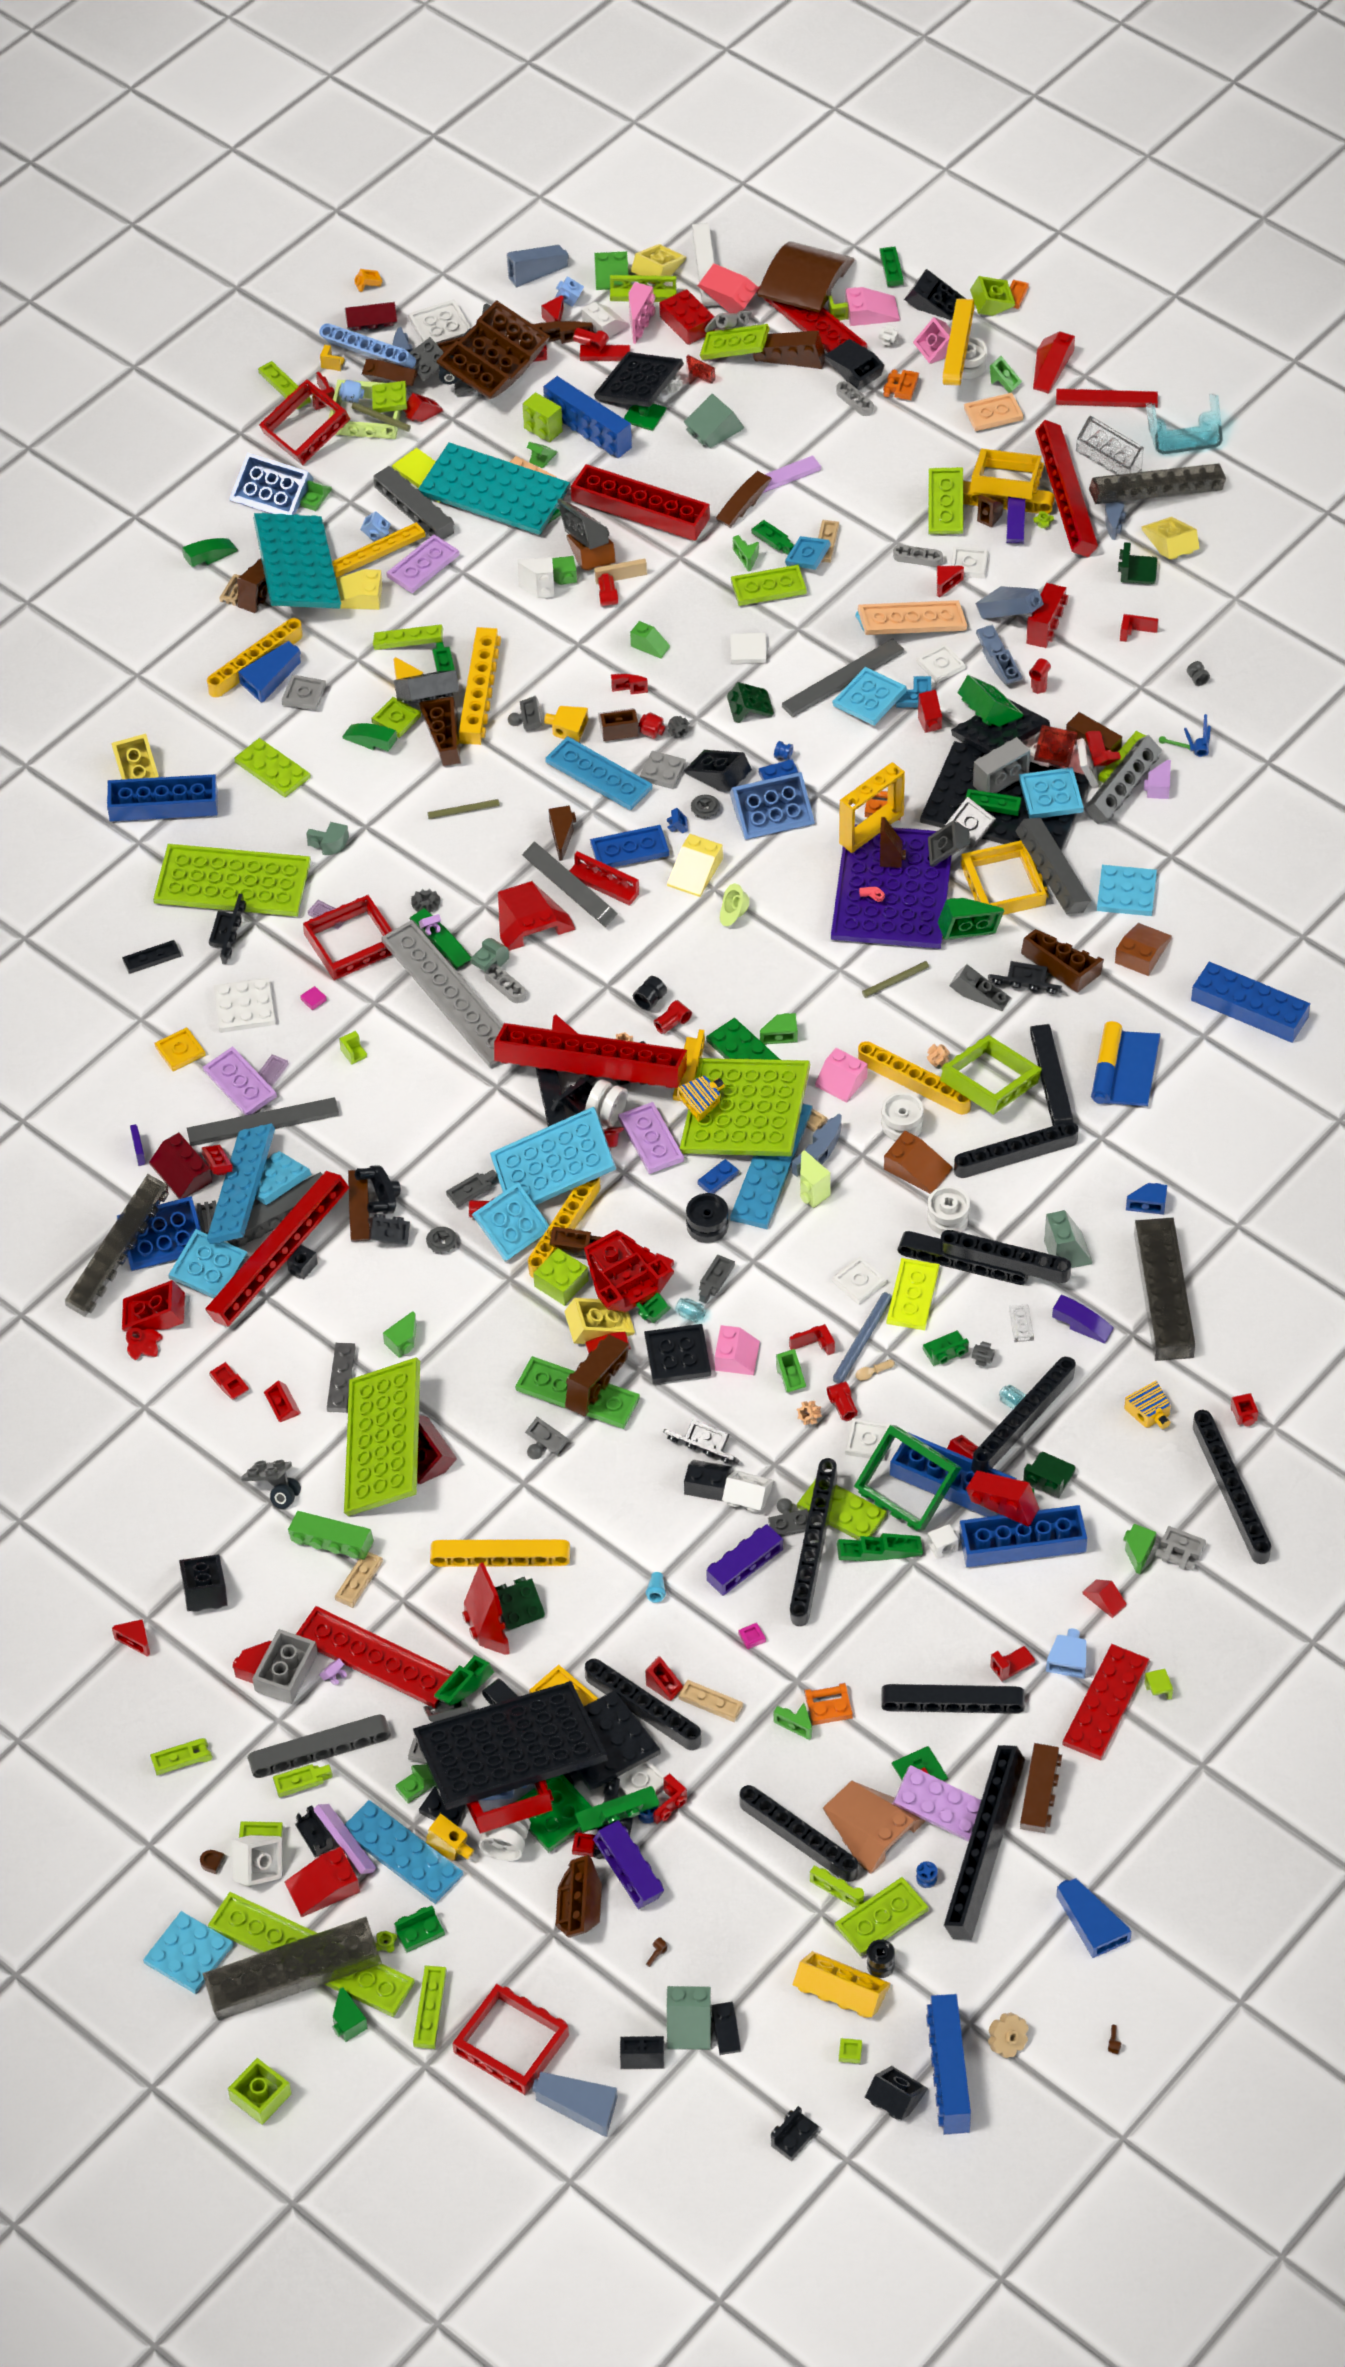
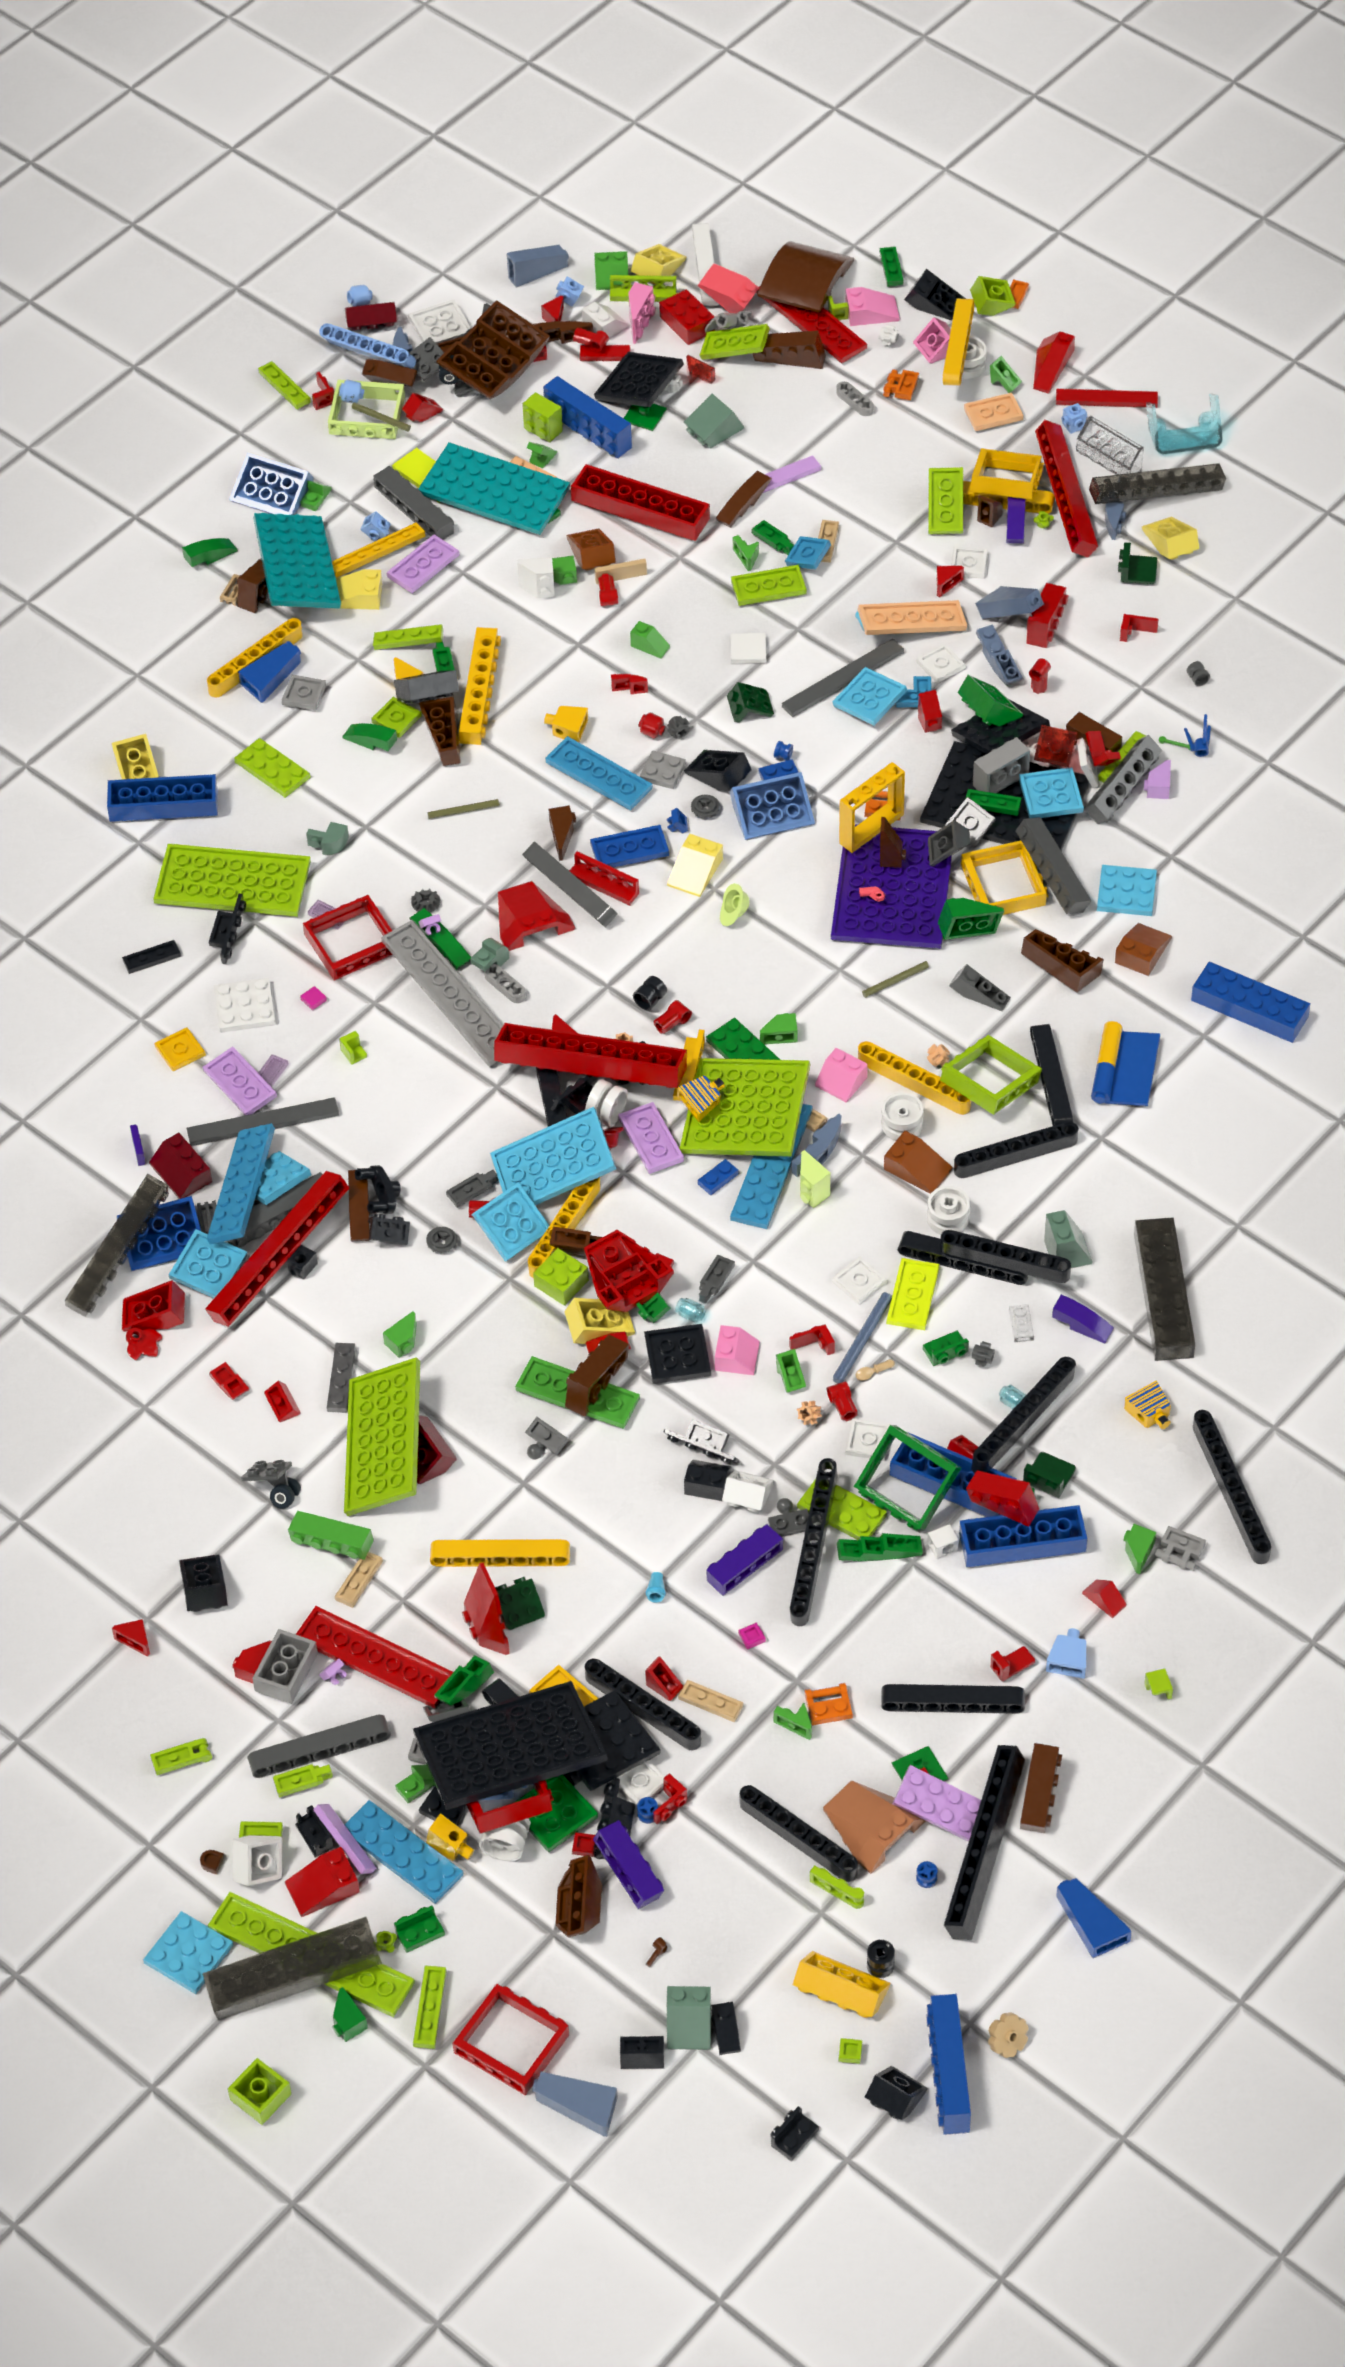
(217, 1159): red plate -> none
(320, 436): red window -> none
(329, 361): yellow panel -> none
(359, 295): none -> light blue head
(367, 277): light orange bracket -> none
(389, 396): lime plate -> none
(529, 714): dark grey plate -> none
(582, 526): dark grey slope -> none
(617, 1809): green bracket -> none
(618, 724): reddish brown slope -> none
(707, 1217): black wheel -> none
(855, 363): black slope -> none
(881, 1916): lime plate -> none
(912, 550): light grey beam -> none
(1027, 976): black bracket -> none
(1074, 418): none -> light blue brick
(1105, 1702): red plate -> none
(1114, 2046): reddish brown hand -> none
(1148, 1199): blue slope -> none
(1244, 1409): red brick -> none

